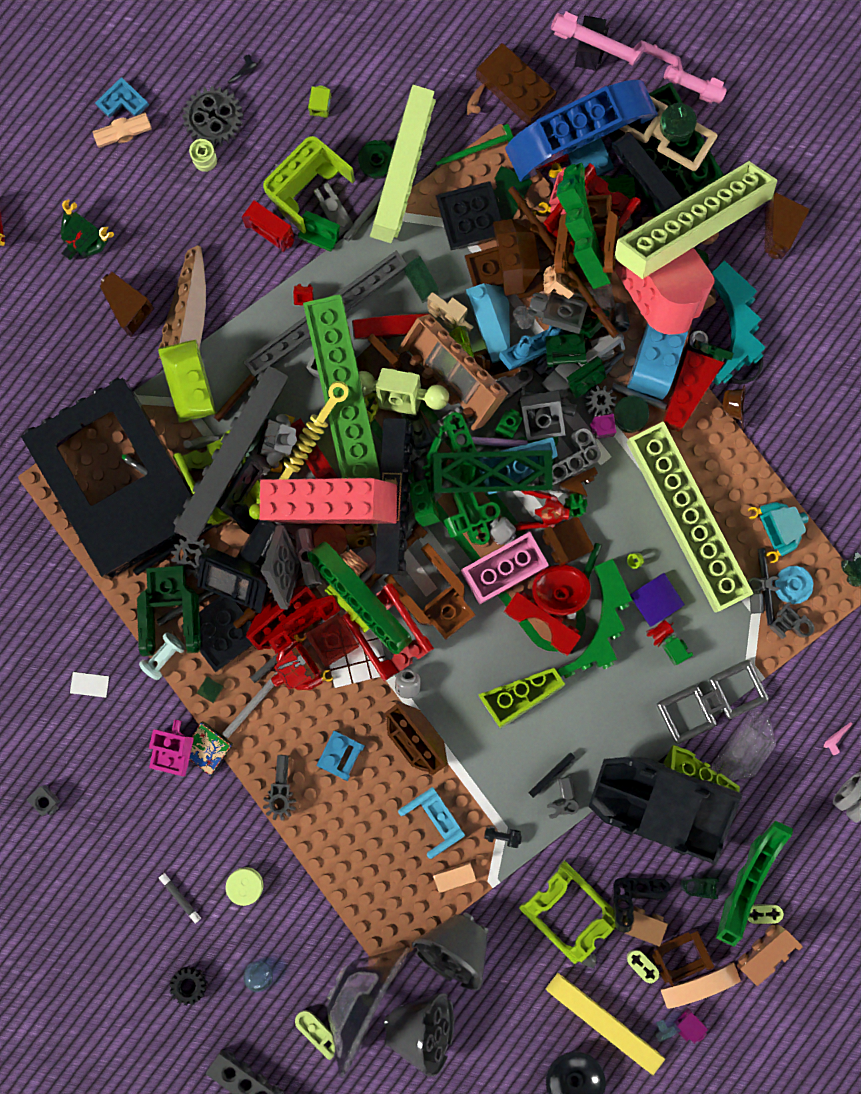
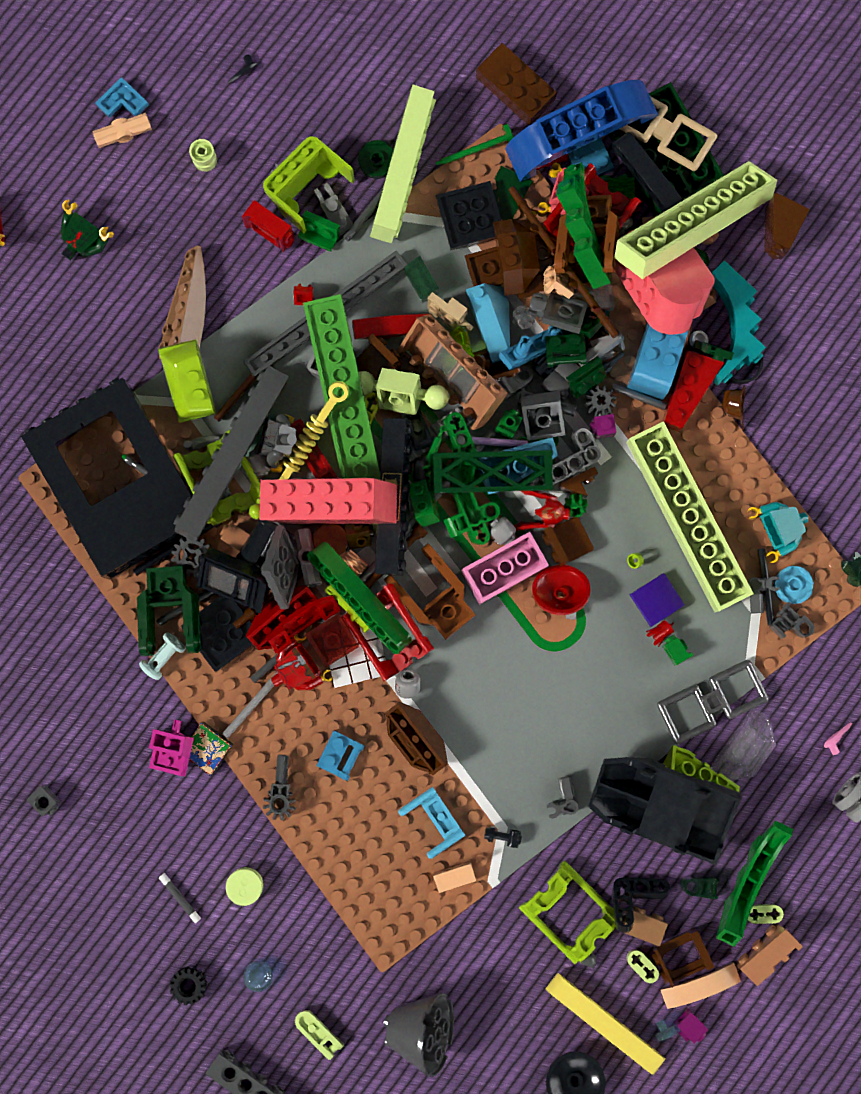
(89, 684): white sticker -> none
(126, 303): reddish brown slope -> none
(210, 689): clear green plate -> none
(222, 103): dark grey gear -> none
(233, 498): black plate -> none
(319, 101): lime brick -> none
(356, 999): windscreen -> none
(455, 950): dark grey cone -> none
(473, 101): nougat bar -> none
(517, 698): lime wedge -> none
(551, 775): black bar -> none
(563, 637): red arch -> none
(588, 55): black brick -> none
(592, 559): dark green bar -> none
(613, 595): green arch -> none
(620, 318): dark grey cone -> none
(631, 414): clear green head -> none
(678, 122): clear green head -> none
(709, 90): bright pink piece -> none

